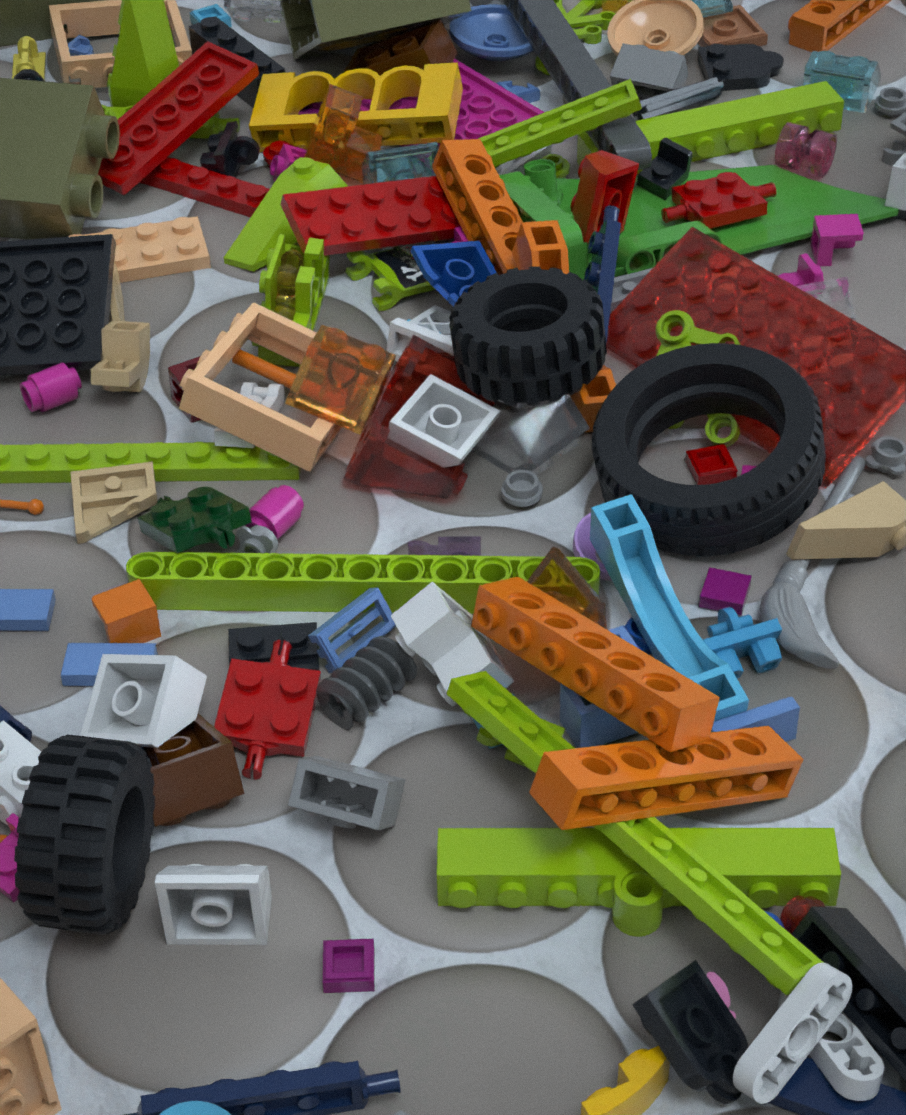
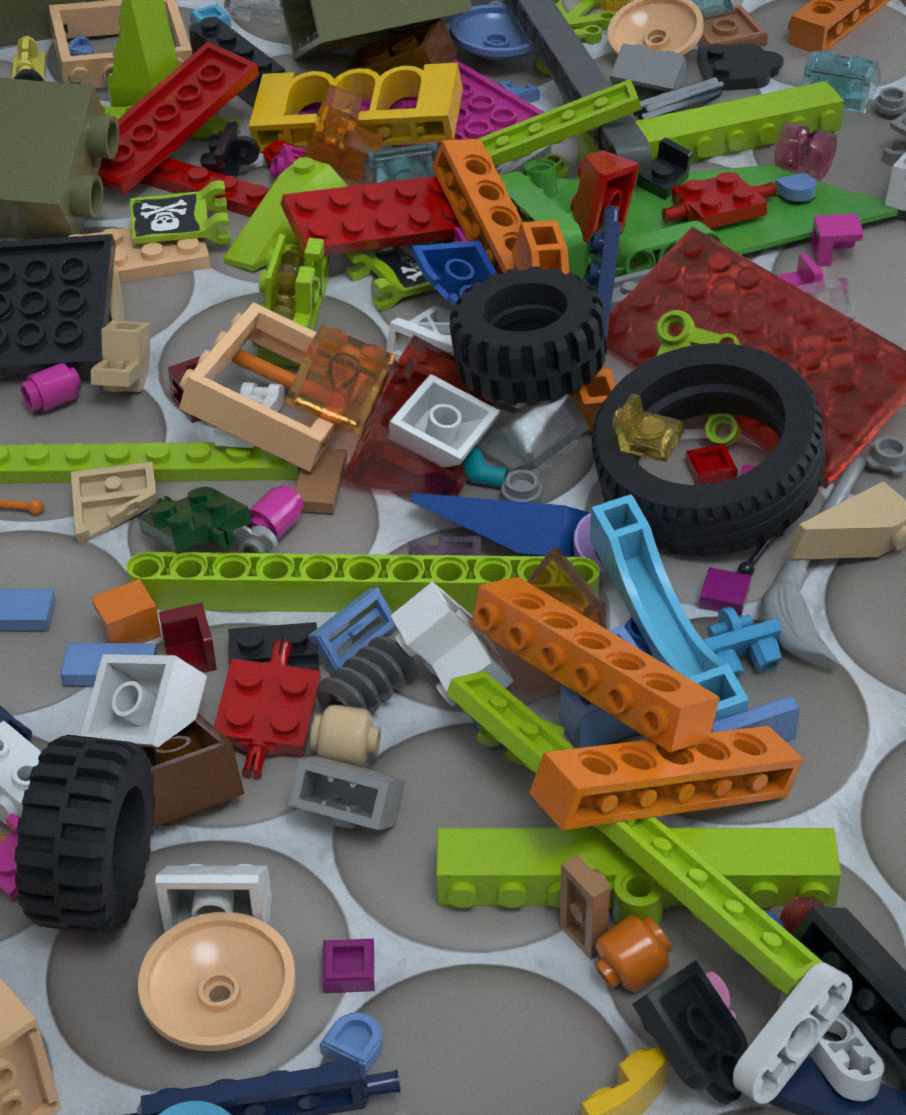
(180, 216): none -> flag
(188, 636): none -> dark red panel
(214, 959): none -> light nougat dish
(323, 483): none -> medium nougat tile
(345, 735): none -> tan head
(354, 1039): none -> medium blue tile
(482, 473): none -> teal arm
(516, 525): none -> blue wedge
(583, 904): none -> medium nougat plate
(632, 953): none -> orange head
(645, 432): none -> clear yellow bracket
(747, 567): none -> black hinge
(796, 187): none -> medium blue tile

